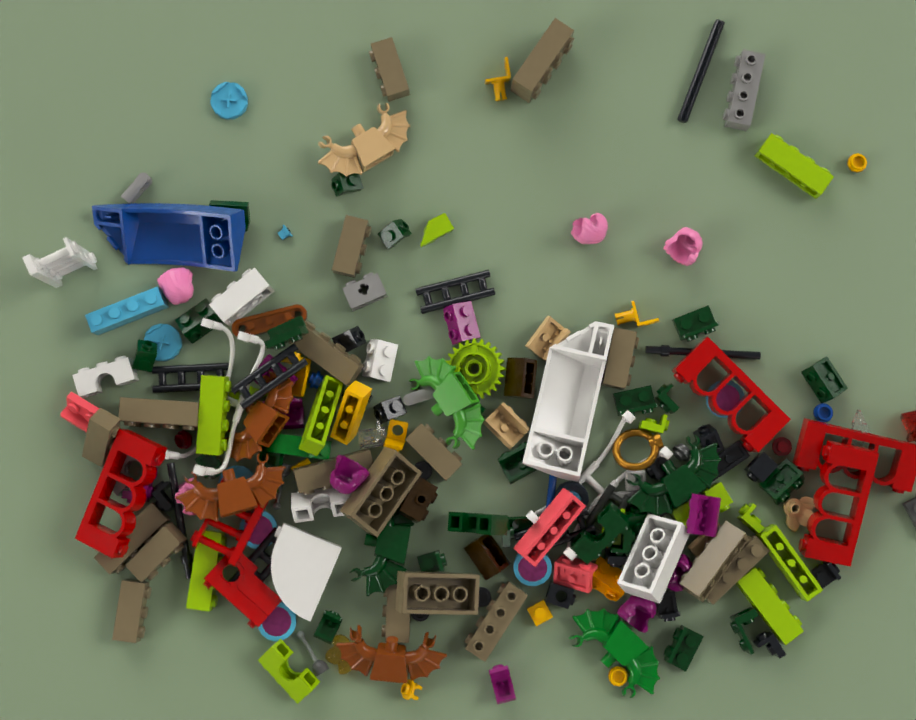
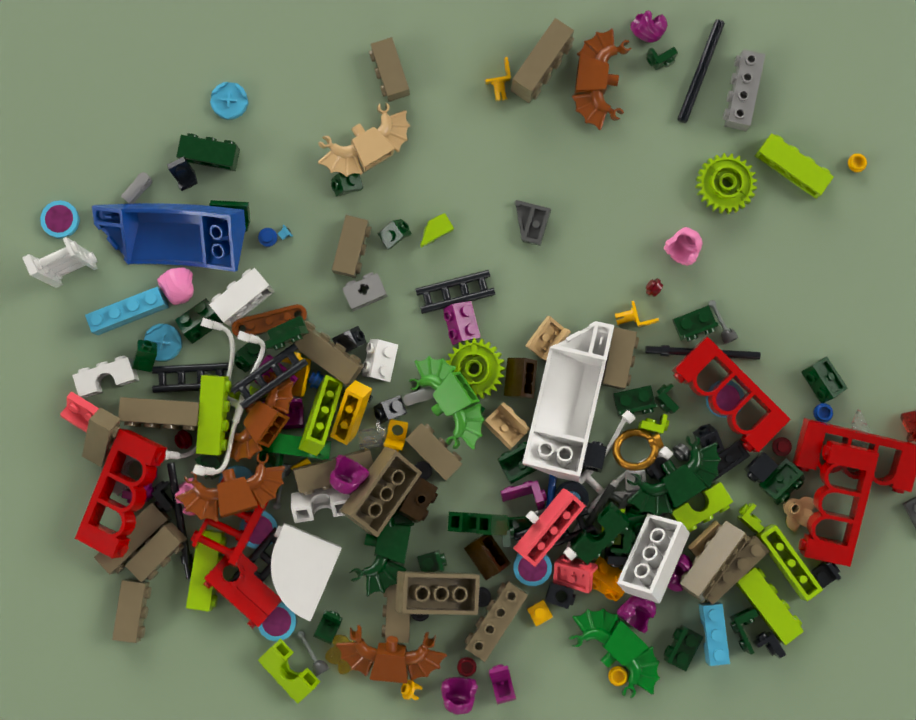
(59, 219): none -> tile
(183, 173): none -> black bracket
(208, 152): none -> dark green brick
(247, 356): none -> dark green bracket
(267, 237): none -> blue plate
(459, 694): none -> magenta hair
(466, 666): none -> dark red plate
(526, 488): none -> magenta bracket
(532, 221): none -> dark grey wing
(590, 230): bright pink hair -> none
(594, 77): none -> dark orange torso
(594, 456): none -> black brick
(649, 29): none -> magenta hair
(654, 287): none -> dark red plate
(666, 58): none -> dark green bracket
(668, 607): black bracket -> none
(703, 515): magenta bracket -> none
(715, 634): none -> medium azure arch
(728, 334): none -> hinge
(735, 173): none -> lime gear

